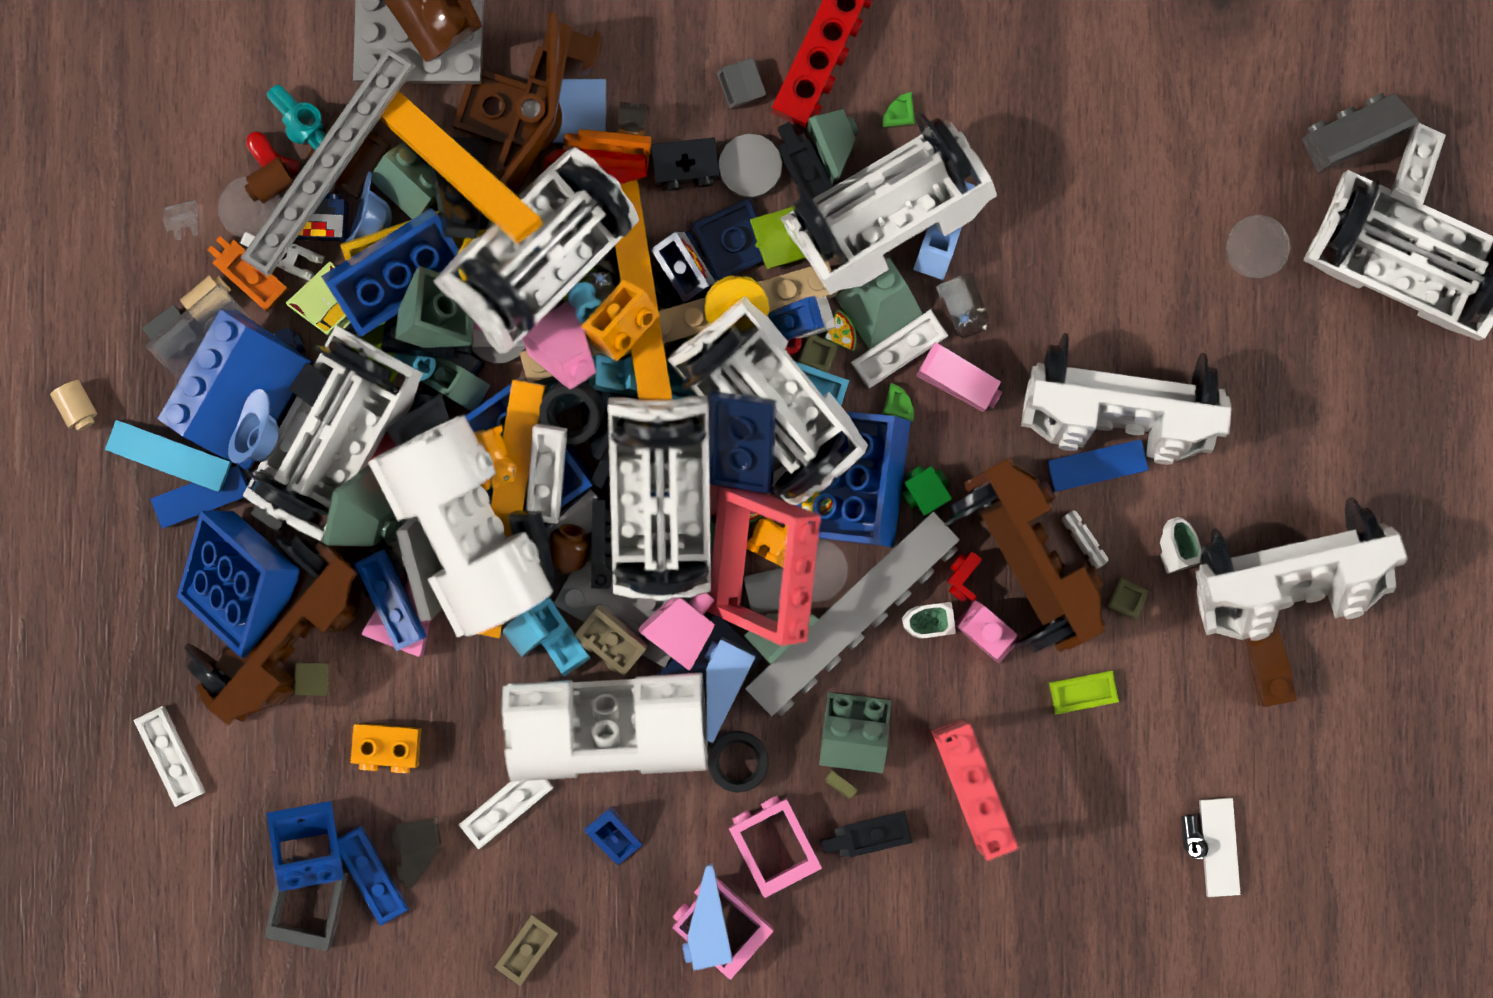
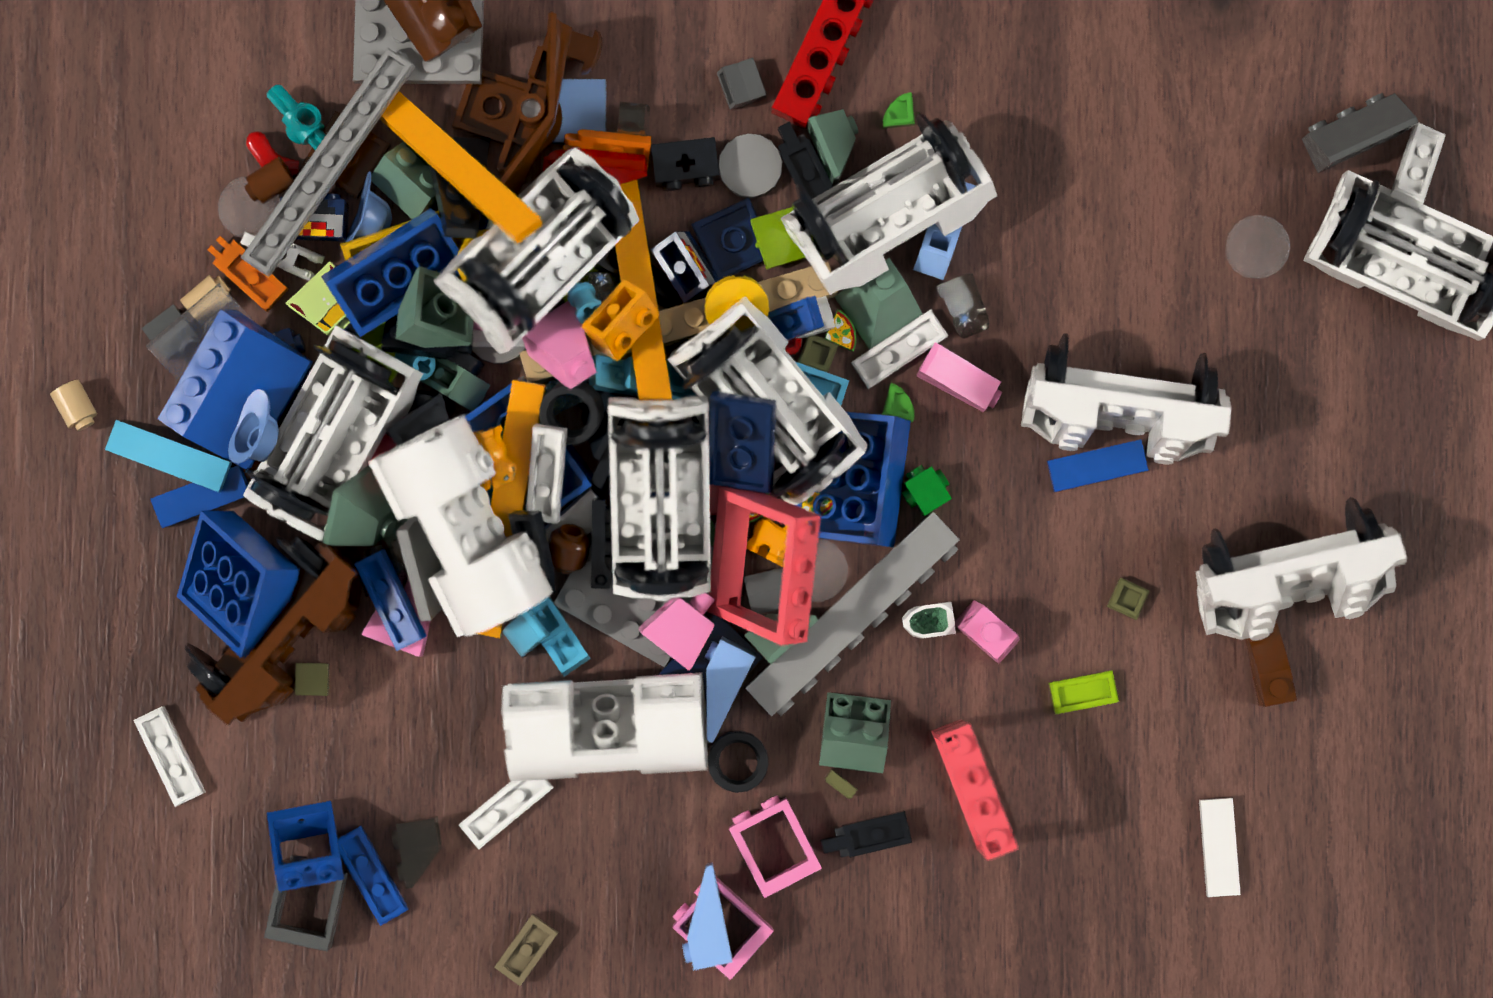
(181, 216): clear tile -> none
(274, 523): dark grey tile -> none
(308, 384): black tile -> none
(386, 747): light orange brick -> none
(611, 640): dark tan bracket -> none
(613, 836): blue slope -> none
(962, 568): red bracket -> none
(1064, 602): reddish brown piece -> none
(1084, 539): white axle -> none
(1179, 546): white rock -> none
(1192, 839): black arm -> none

